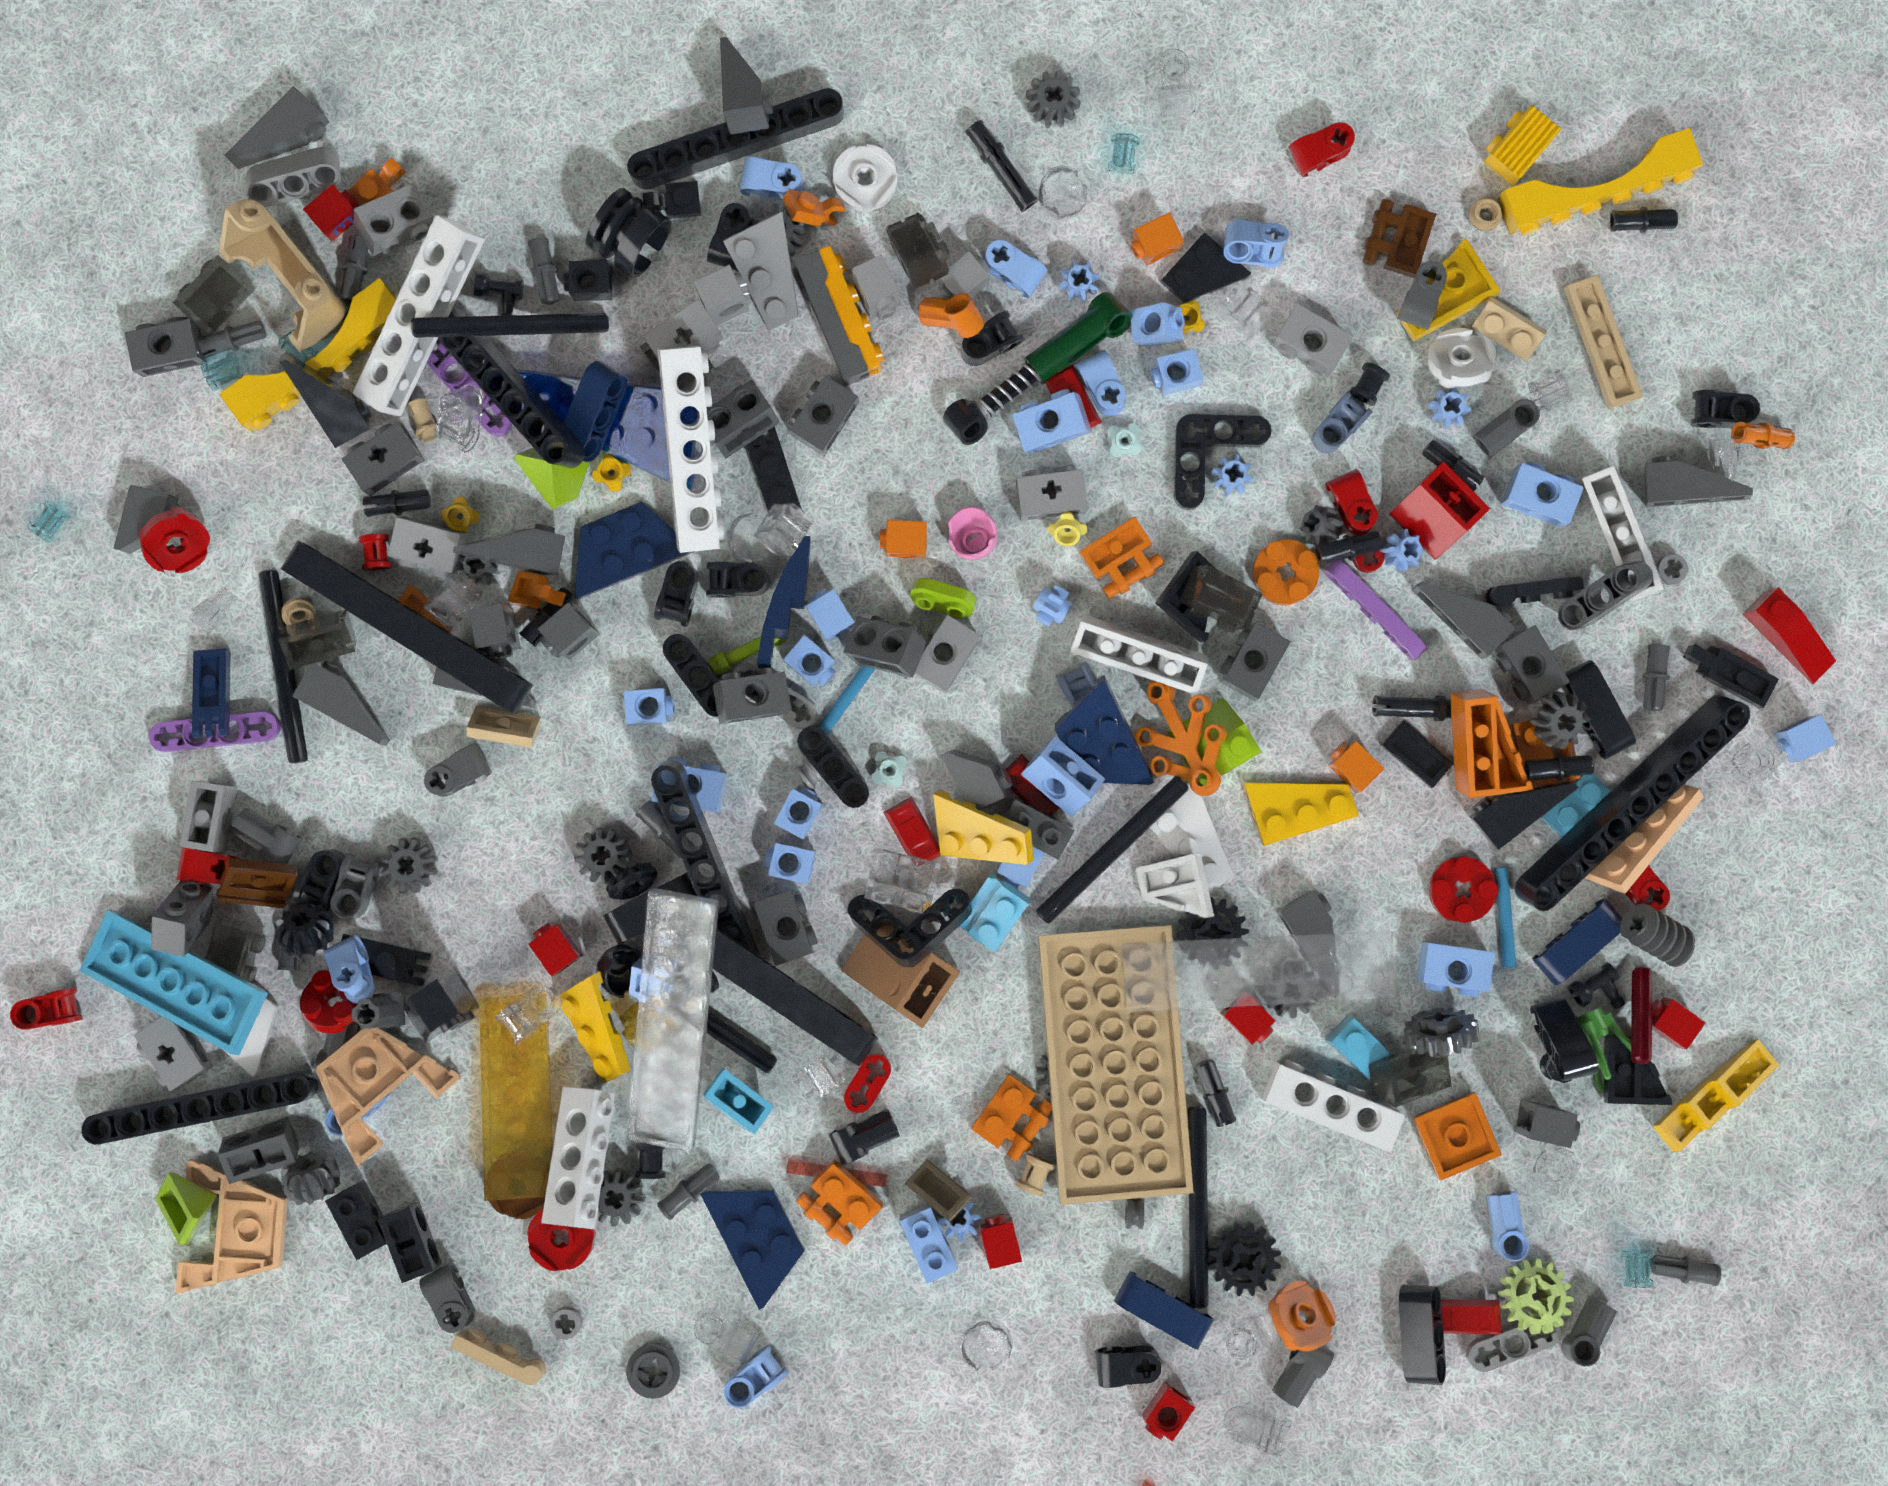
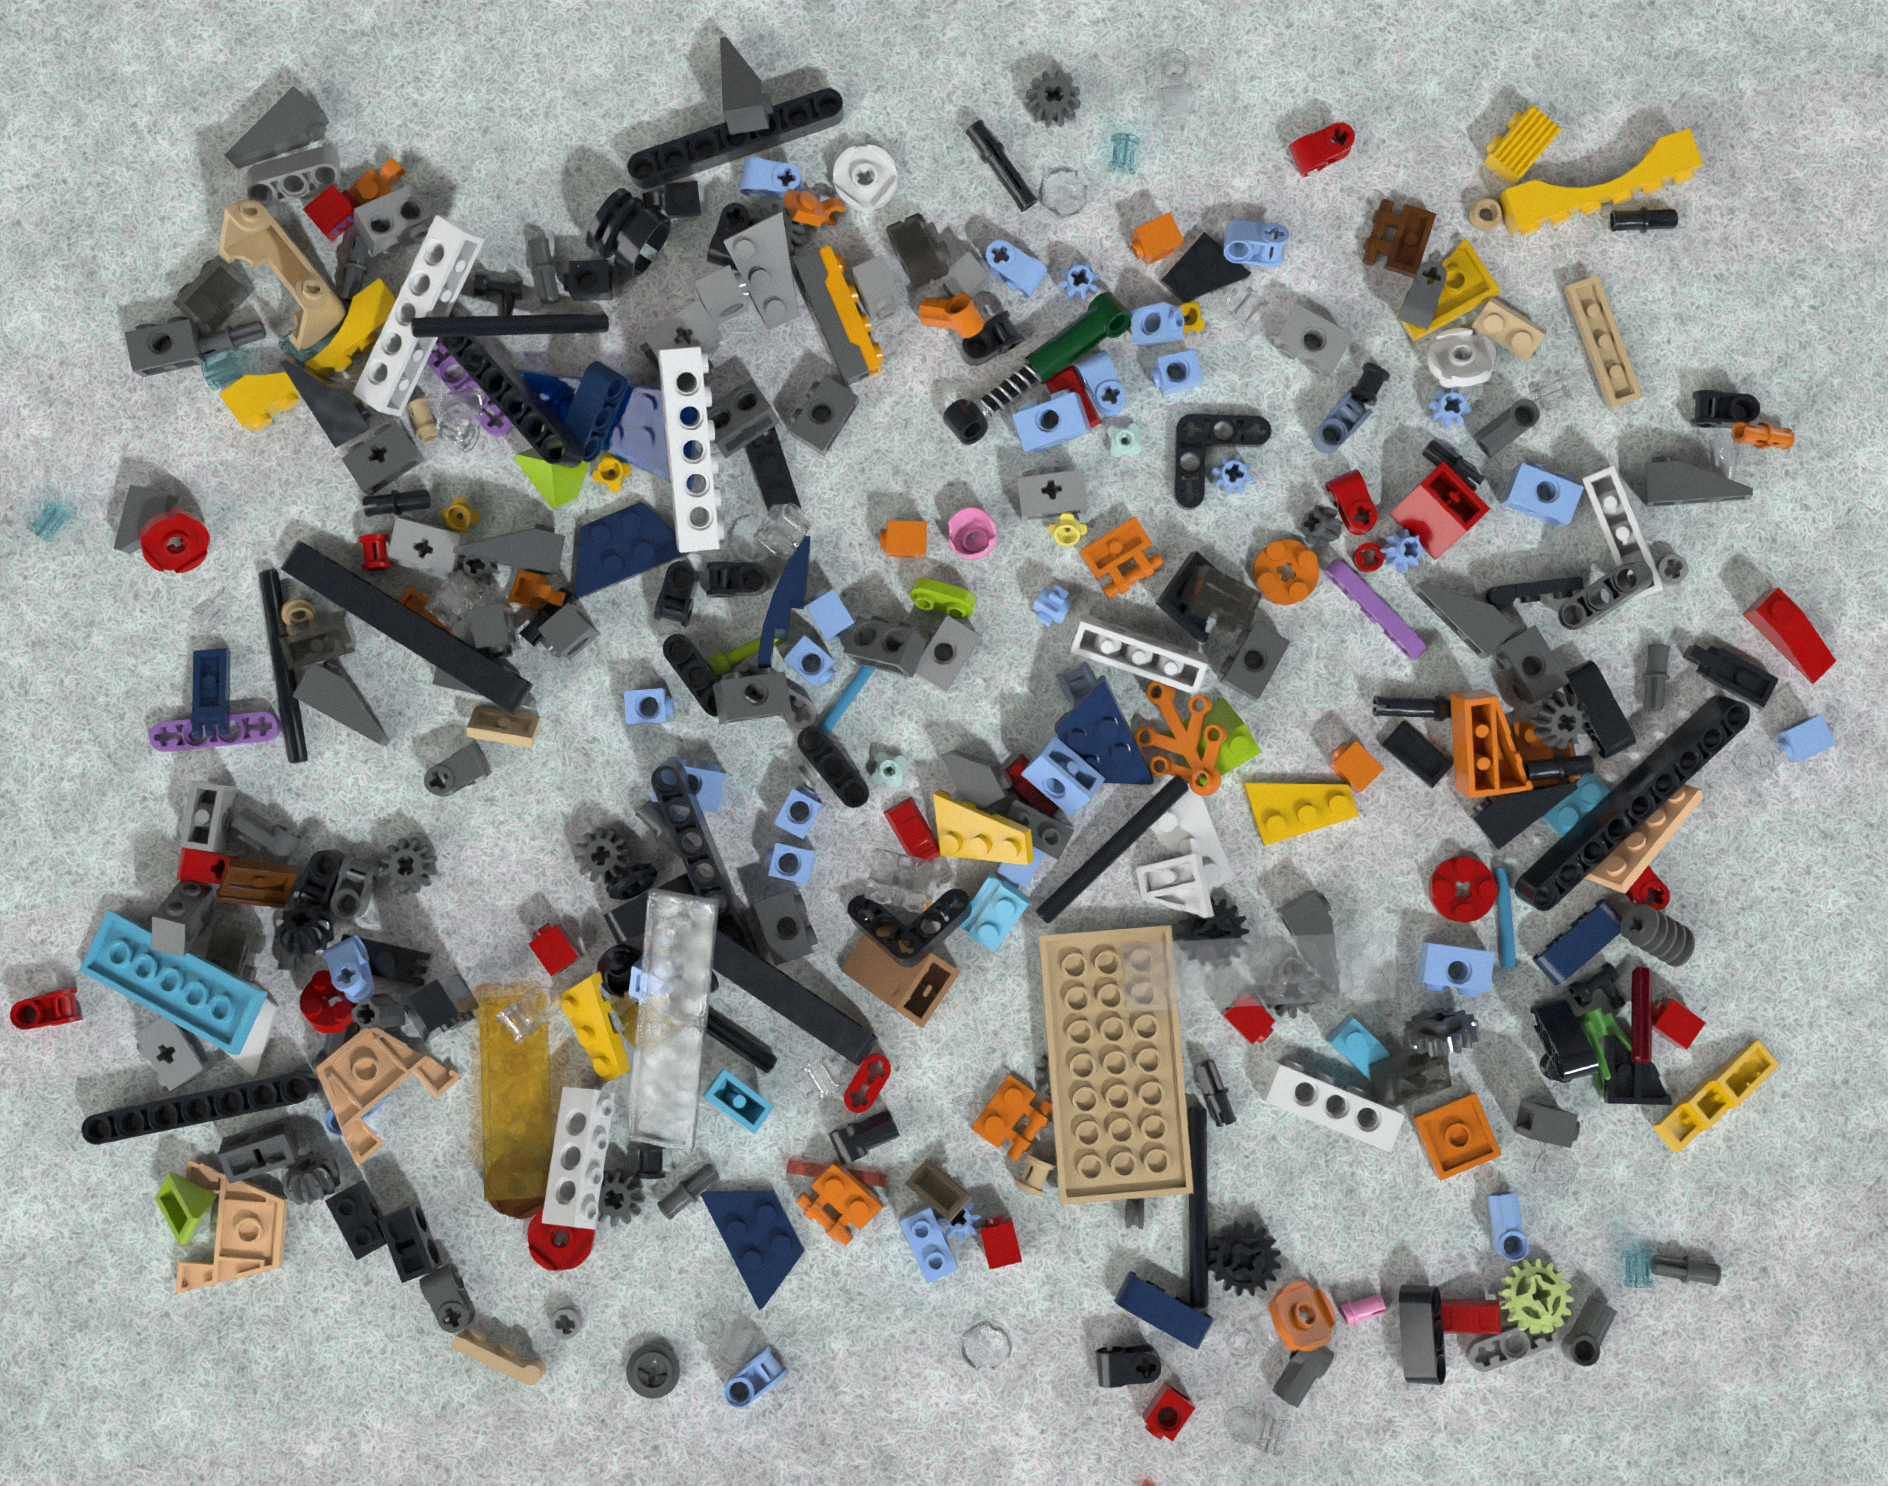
(1348, 547): black axle -> none
(1362, 1309): none -> bright pink pin

